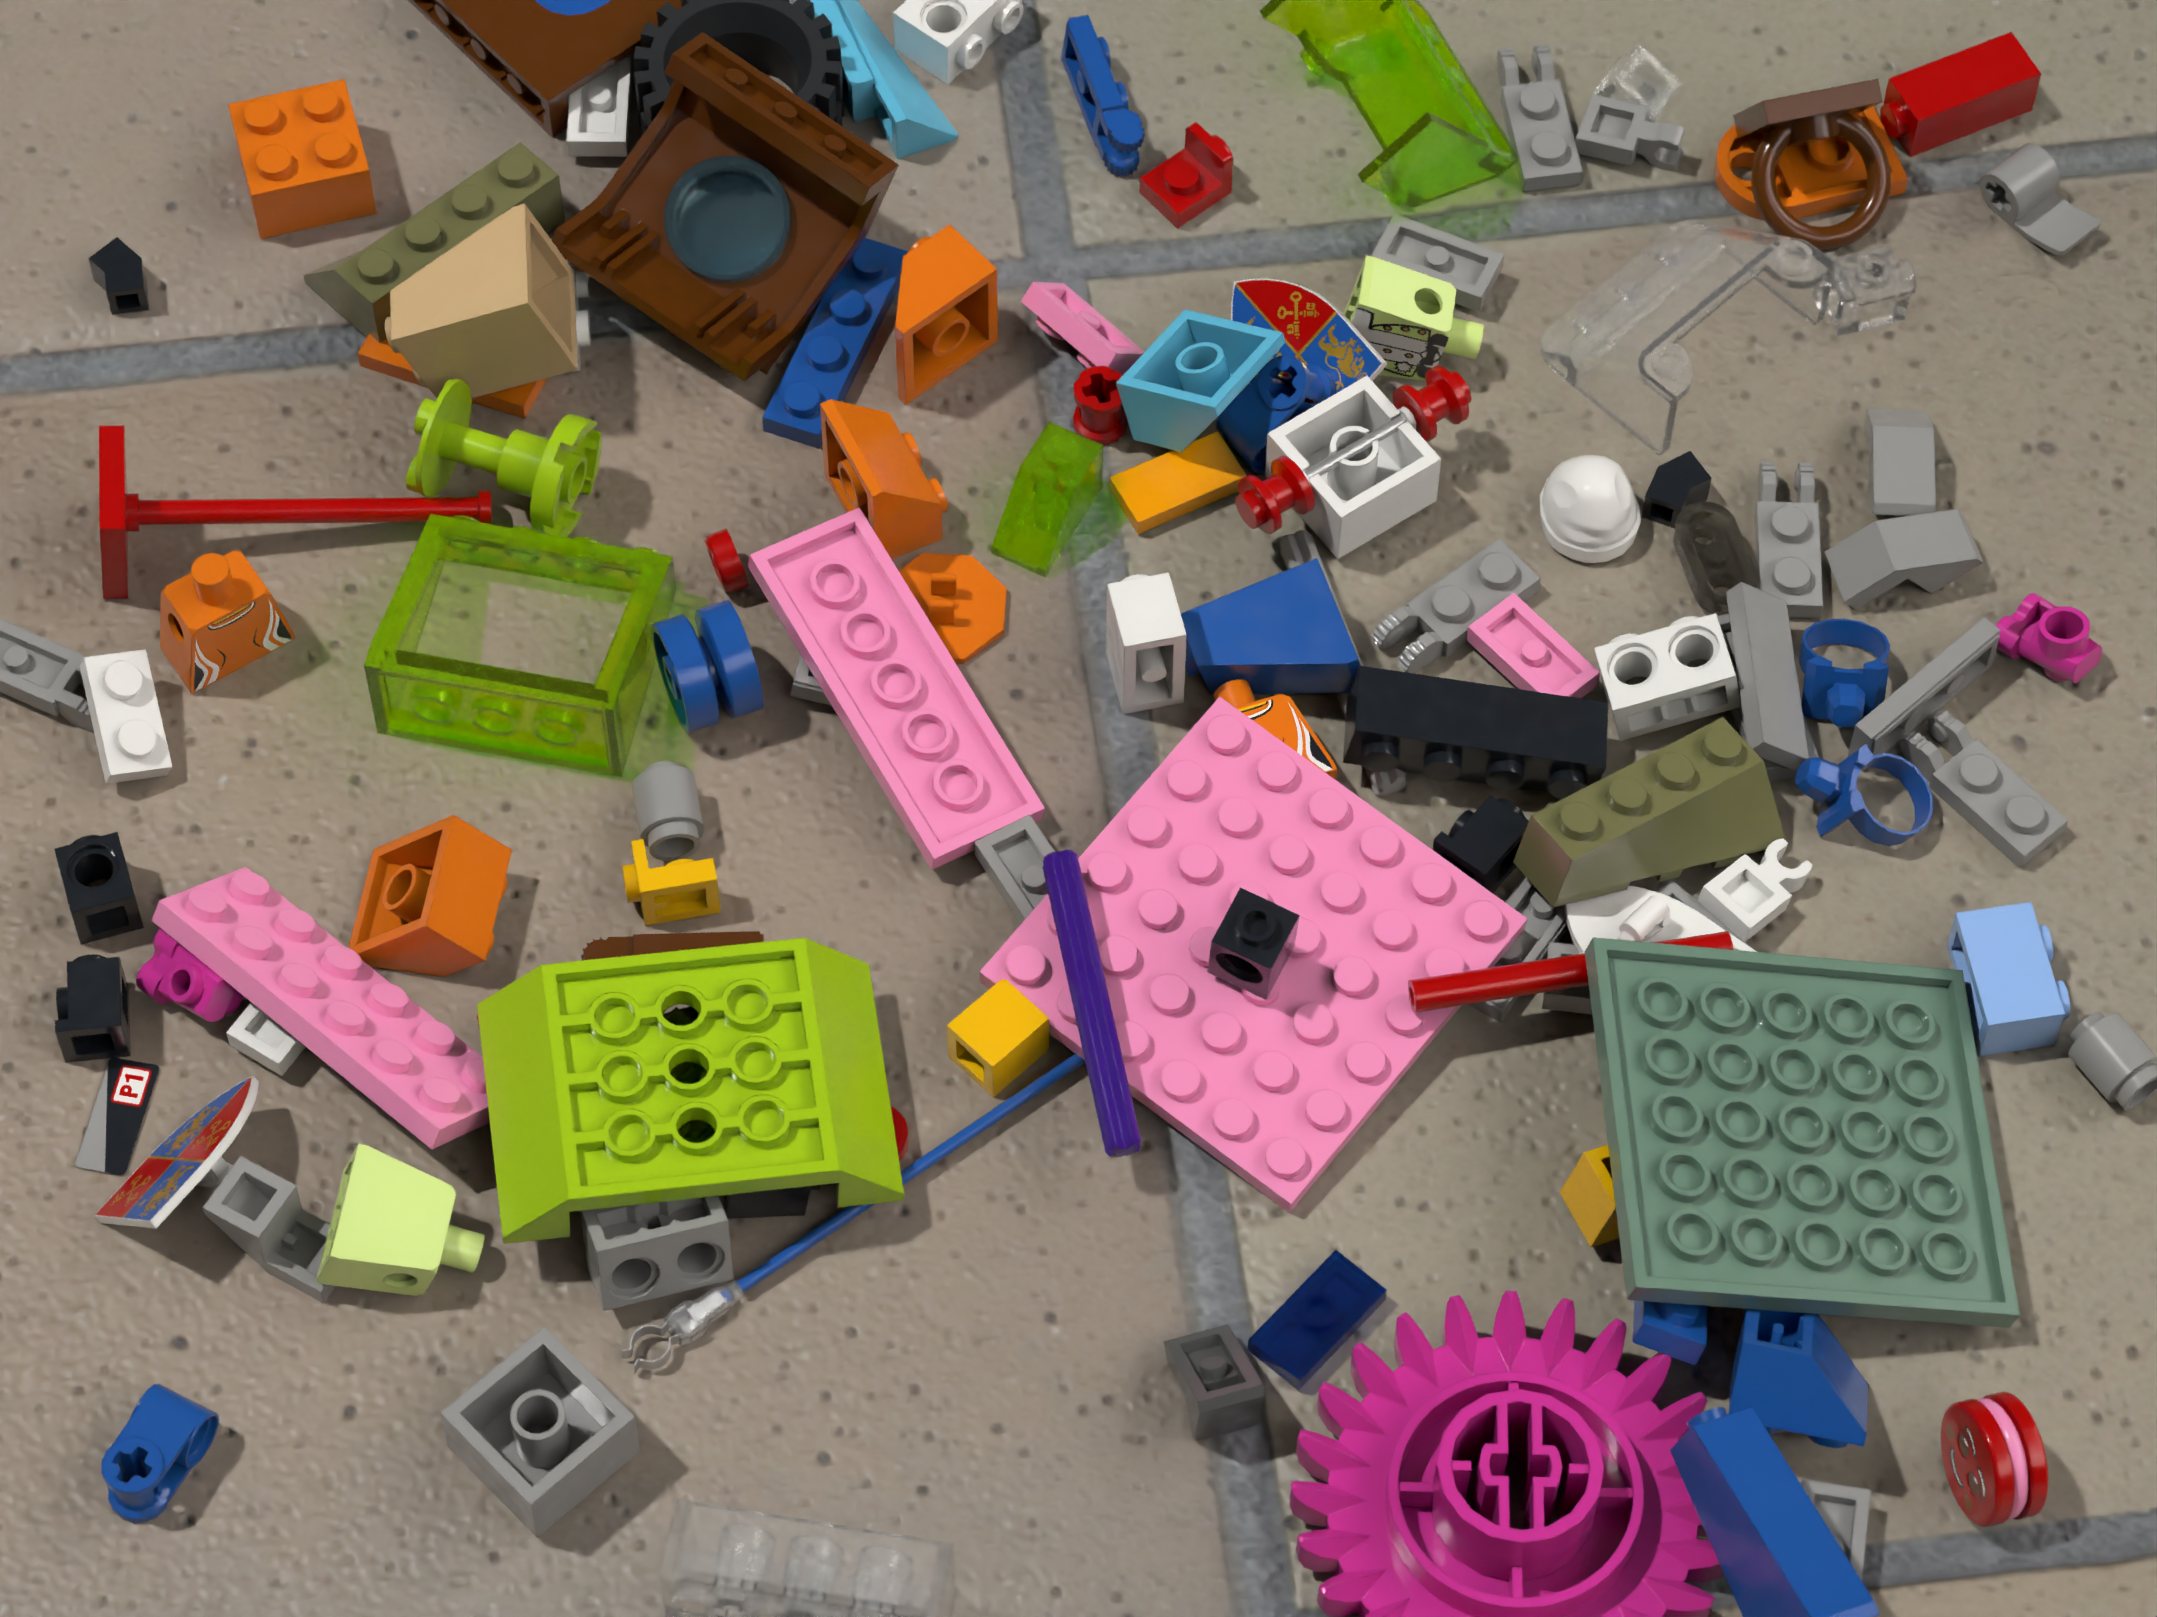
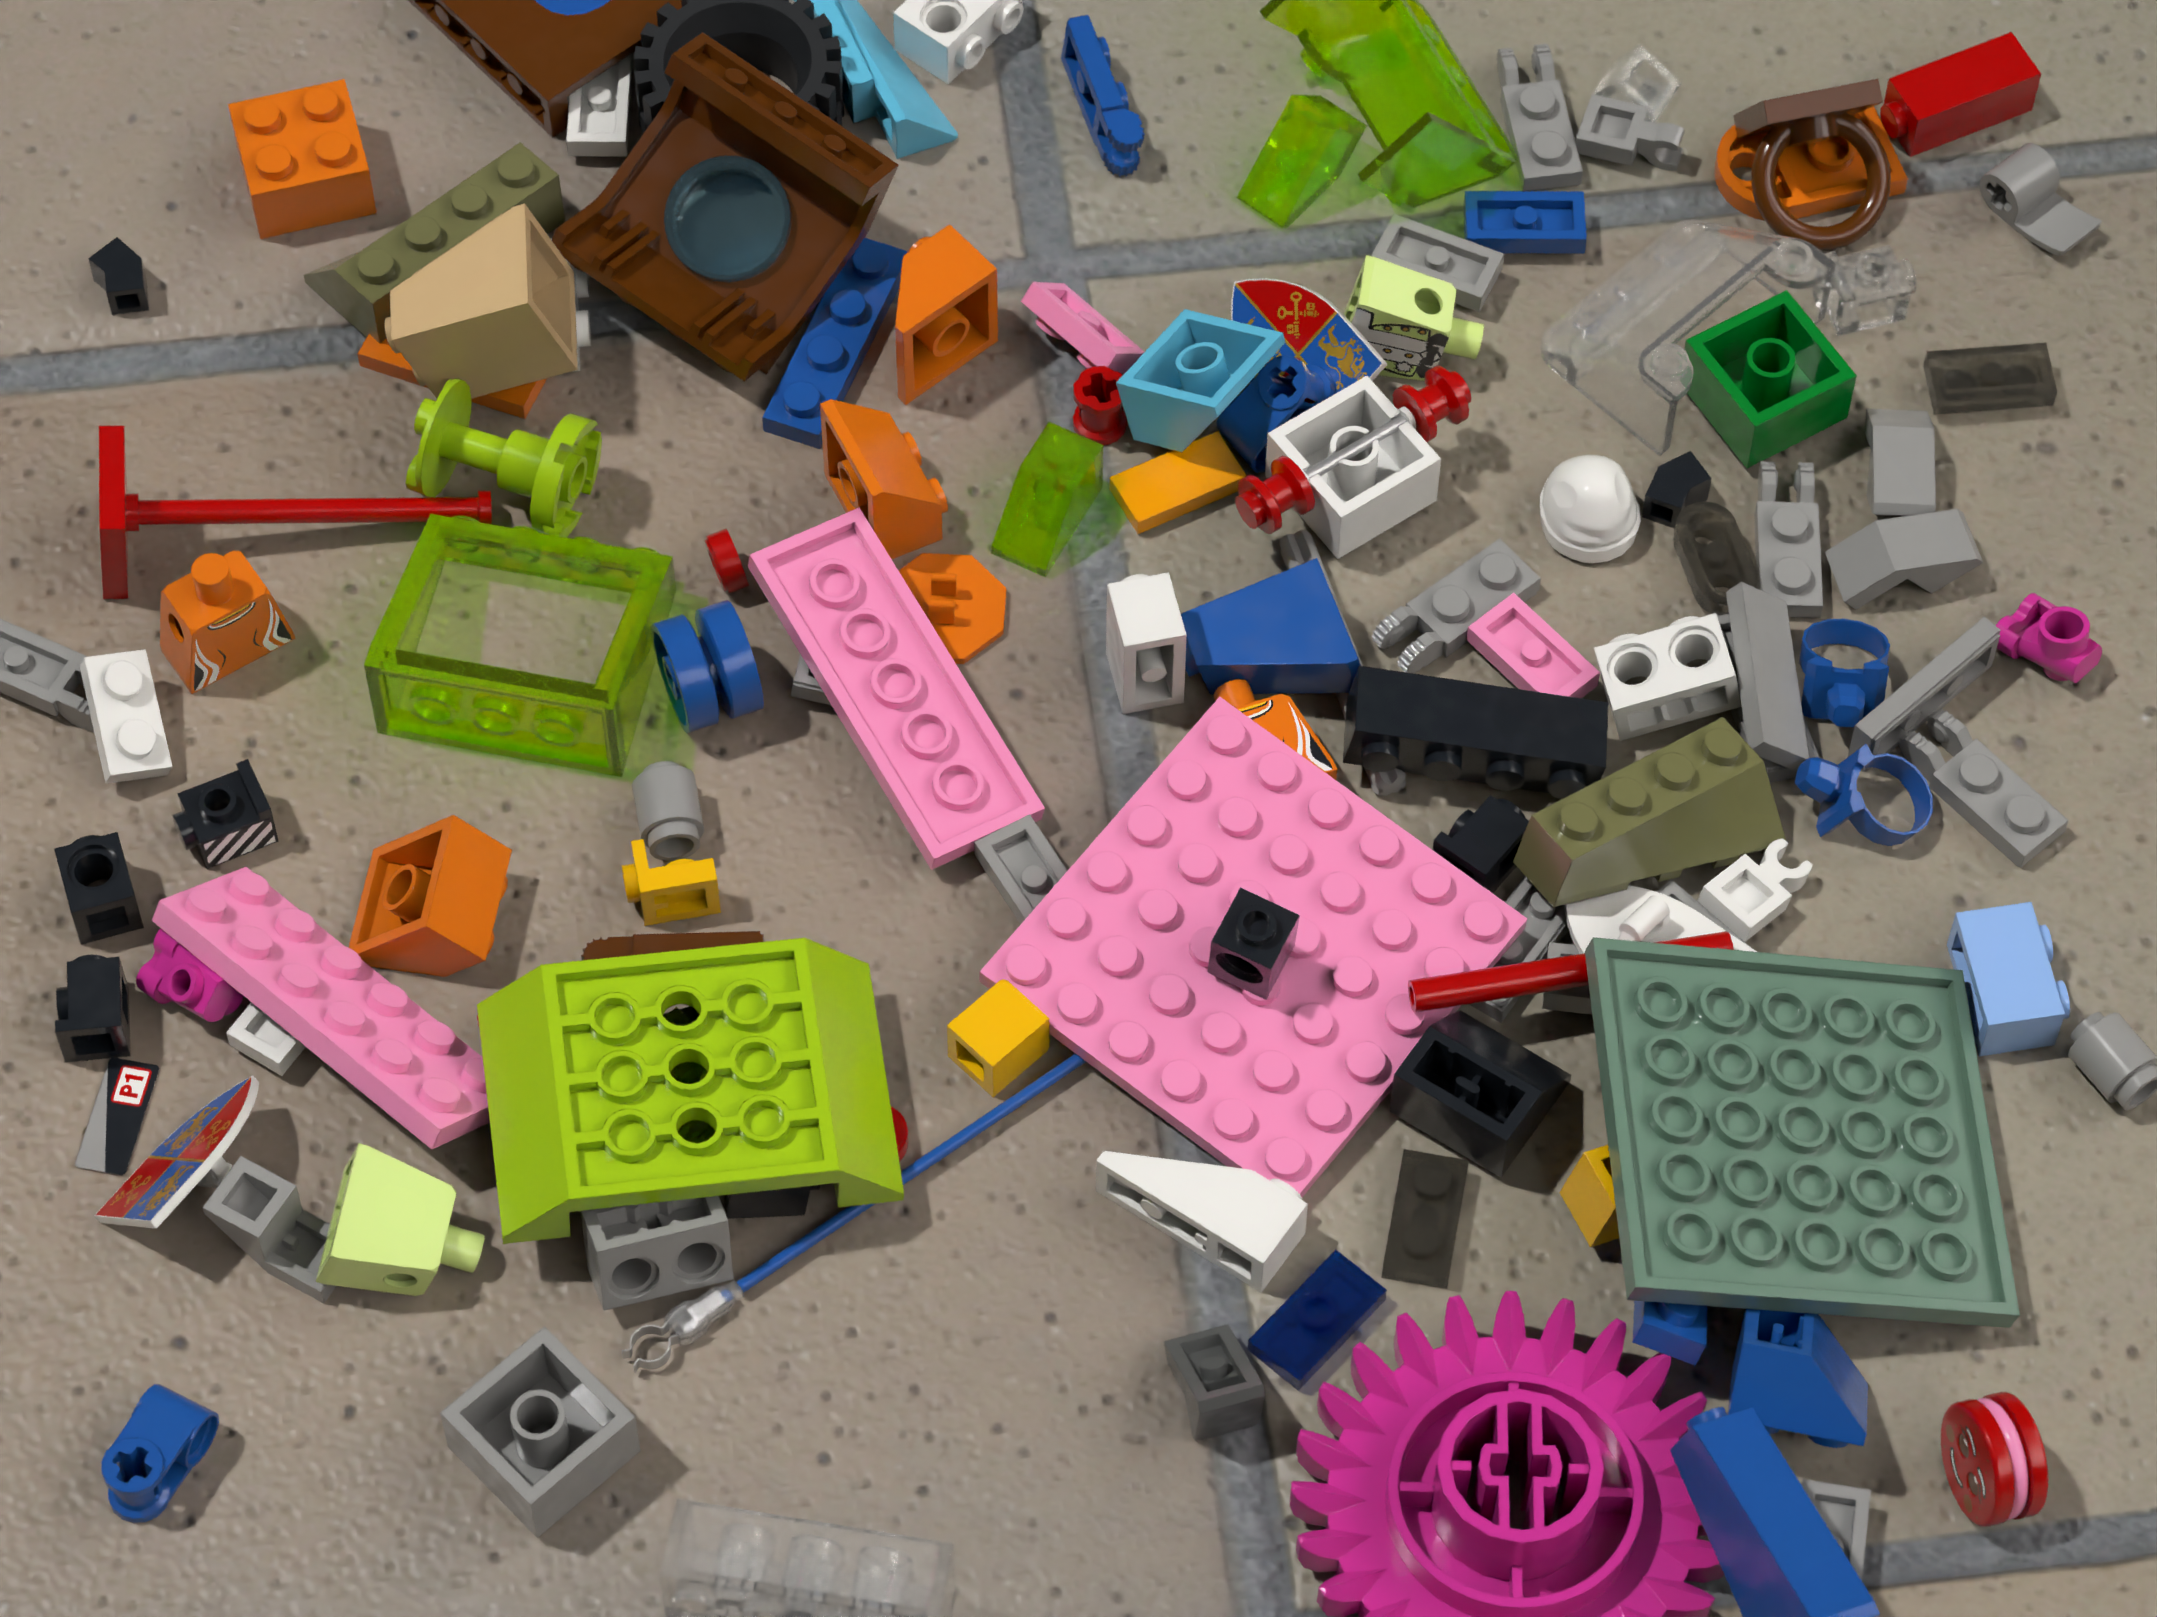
(225, 817): none -> black brick
(1091, 1004): dark purple axle -> none
(1191, 178): red bracket -> none
(1212, 1209): none -> white slope
(1300, 158): none -> clear neon green slope
(1425, 1219): none -> clear smoke plate
(1475, 1090): none -> black slope
(1526, 221): none -> blue plate
(1768, 379): none -> green brick
(1990, 378): none -> clear smoke plate

